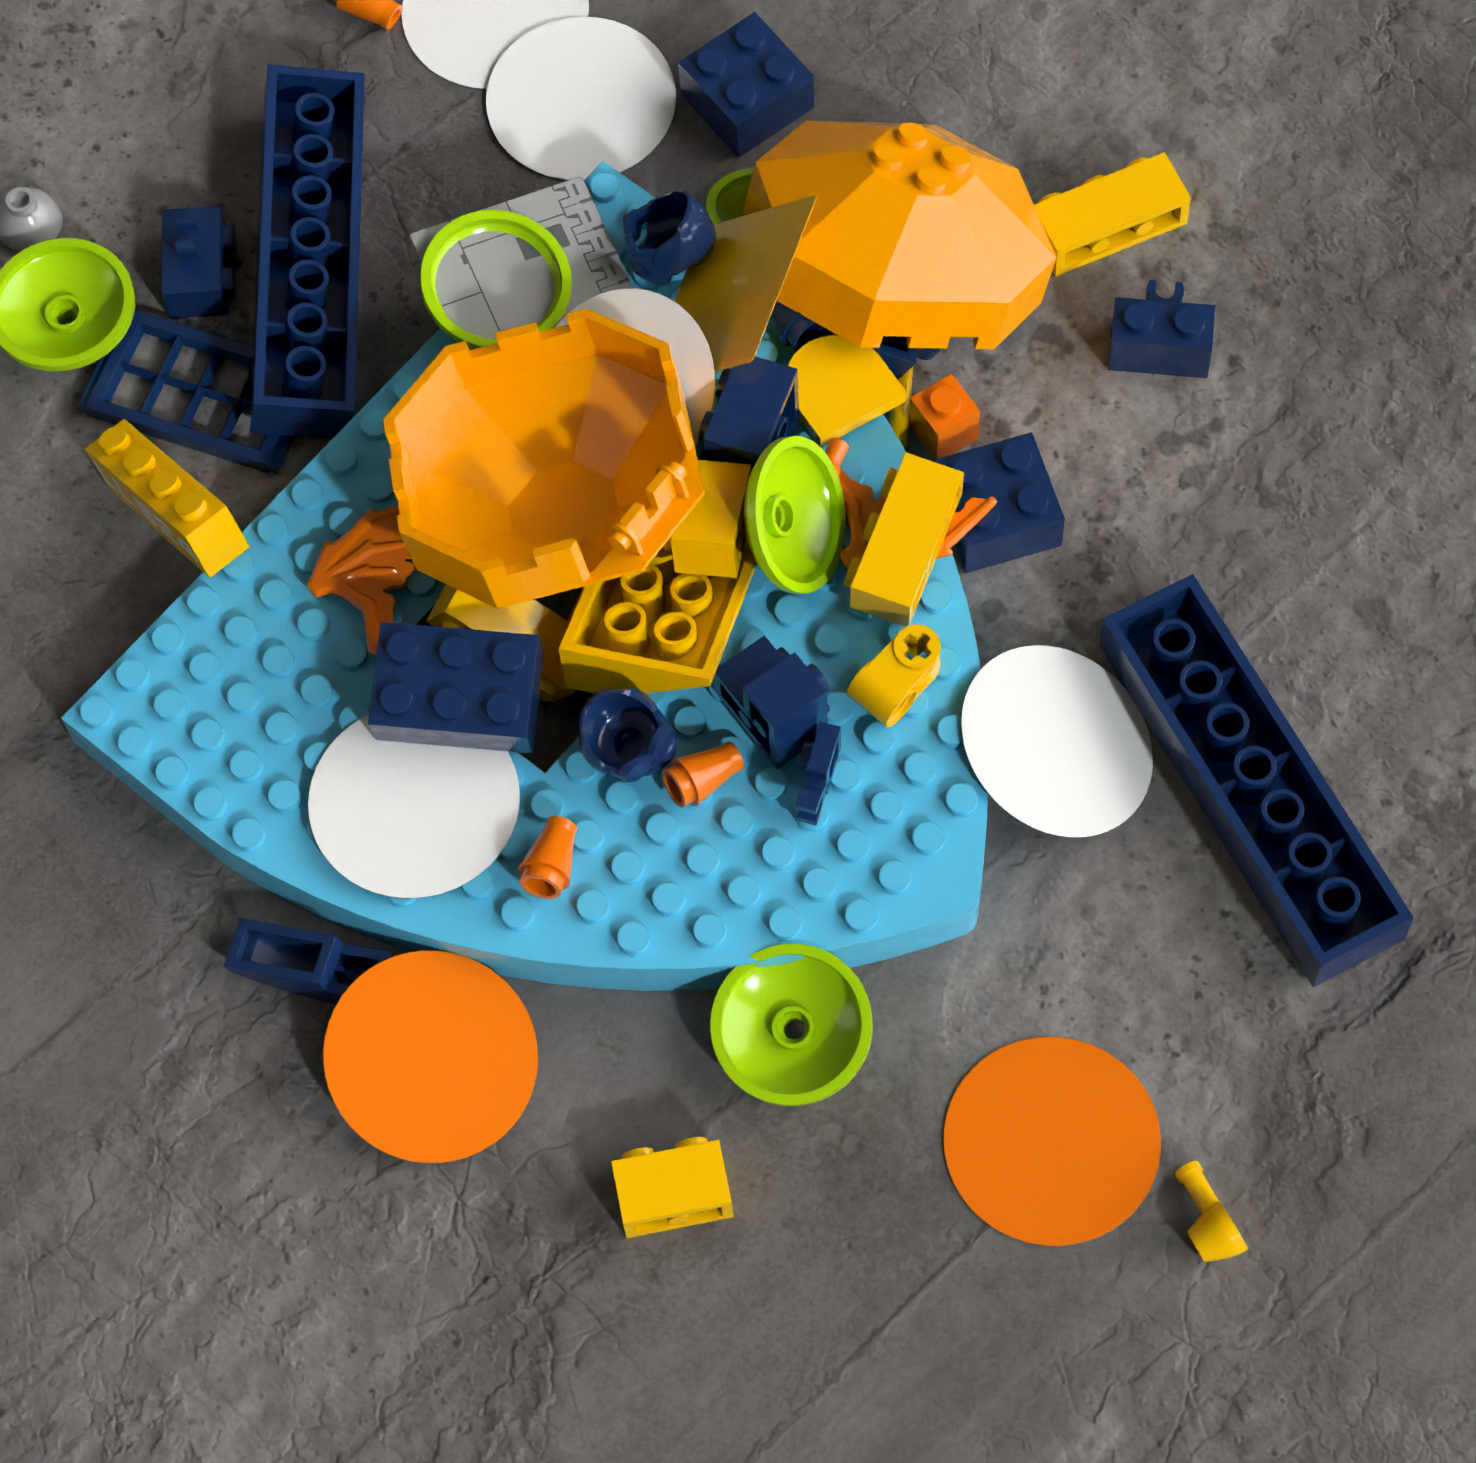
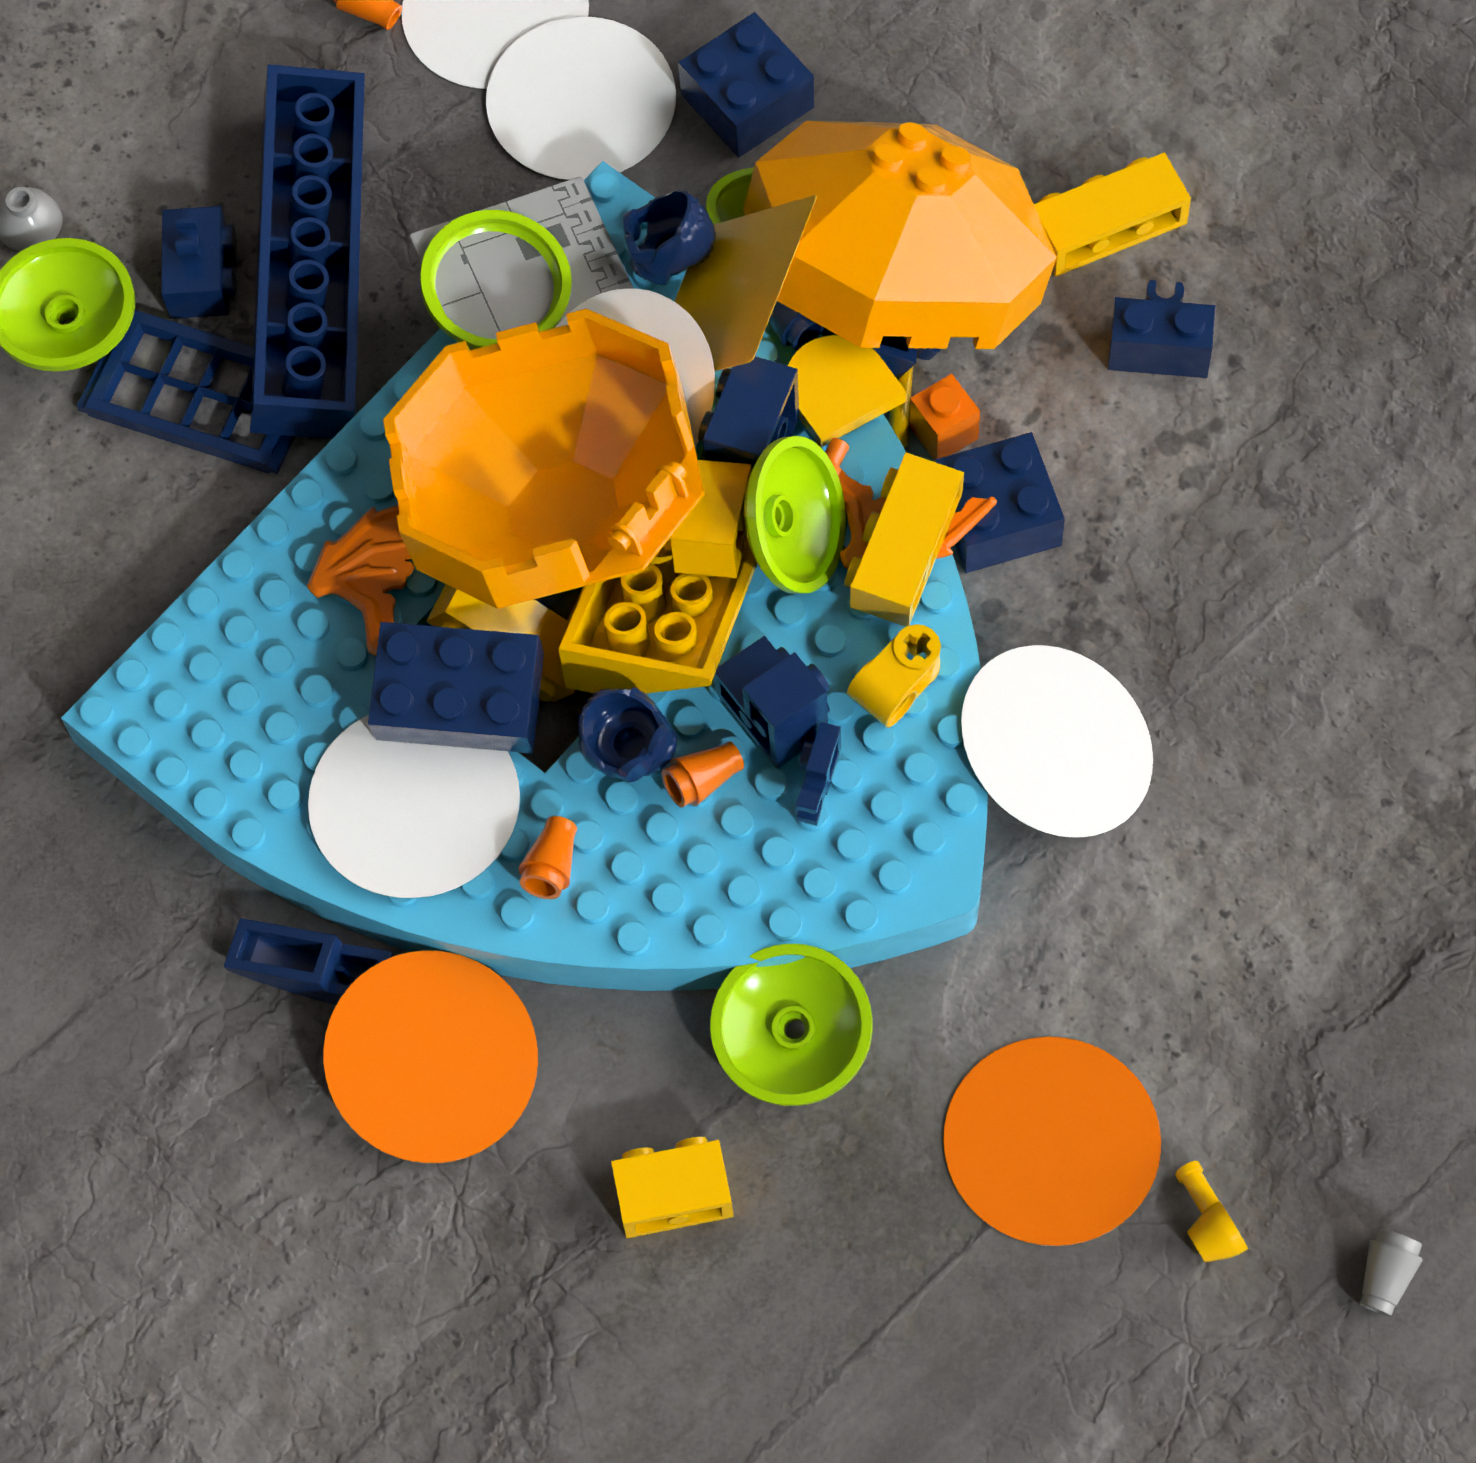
(167, 498): yellow brick -> none
(1254, 781): dark blue brick -> none
(1389, 1270): none -> light grey cone

